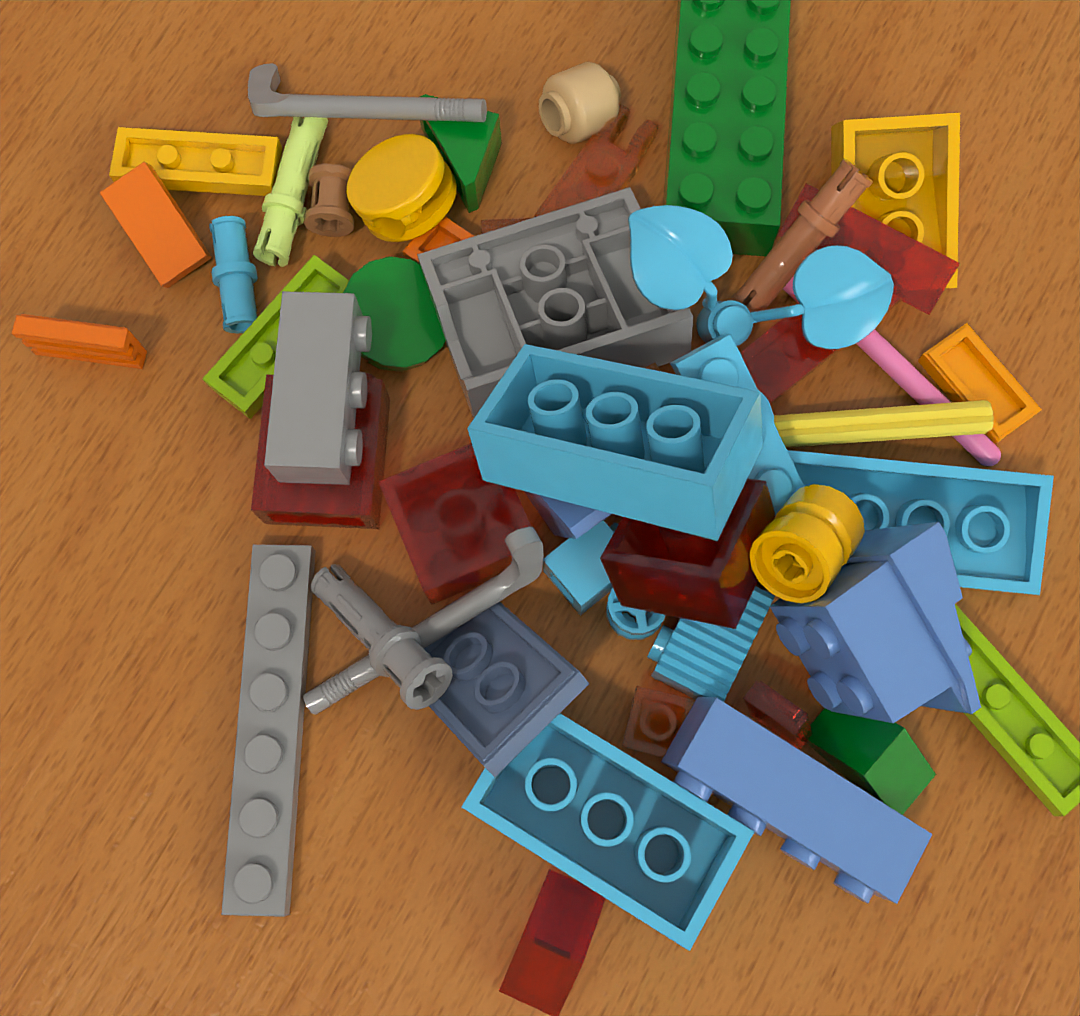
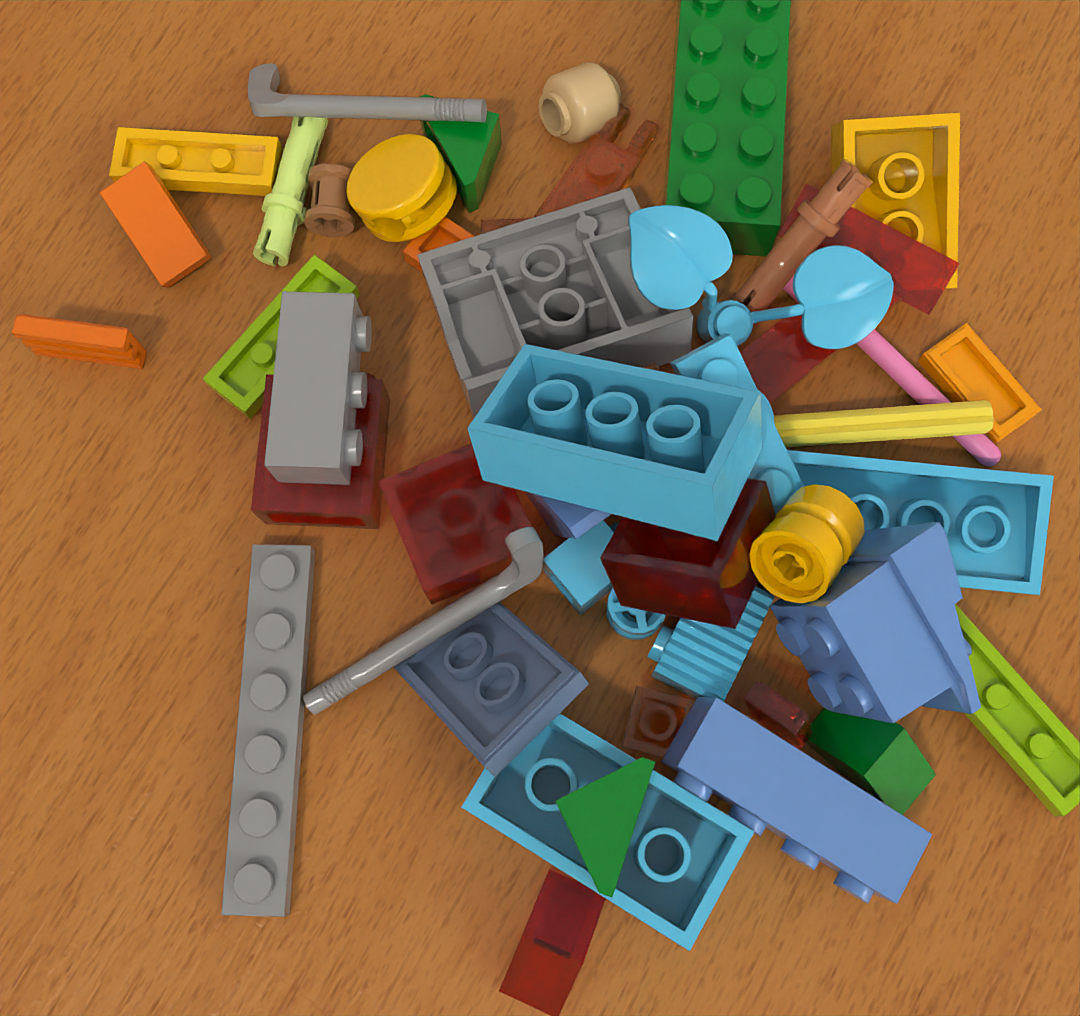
(233, 273): medium azure pin -> none
(392, 648): light grey pin -> none
(400, 311): green tile -> none
(604, 819): none -> green slope

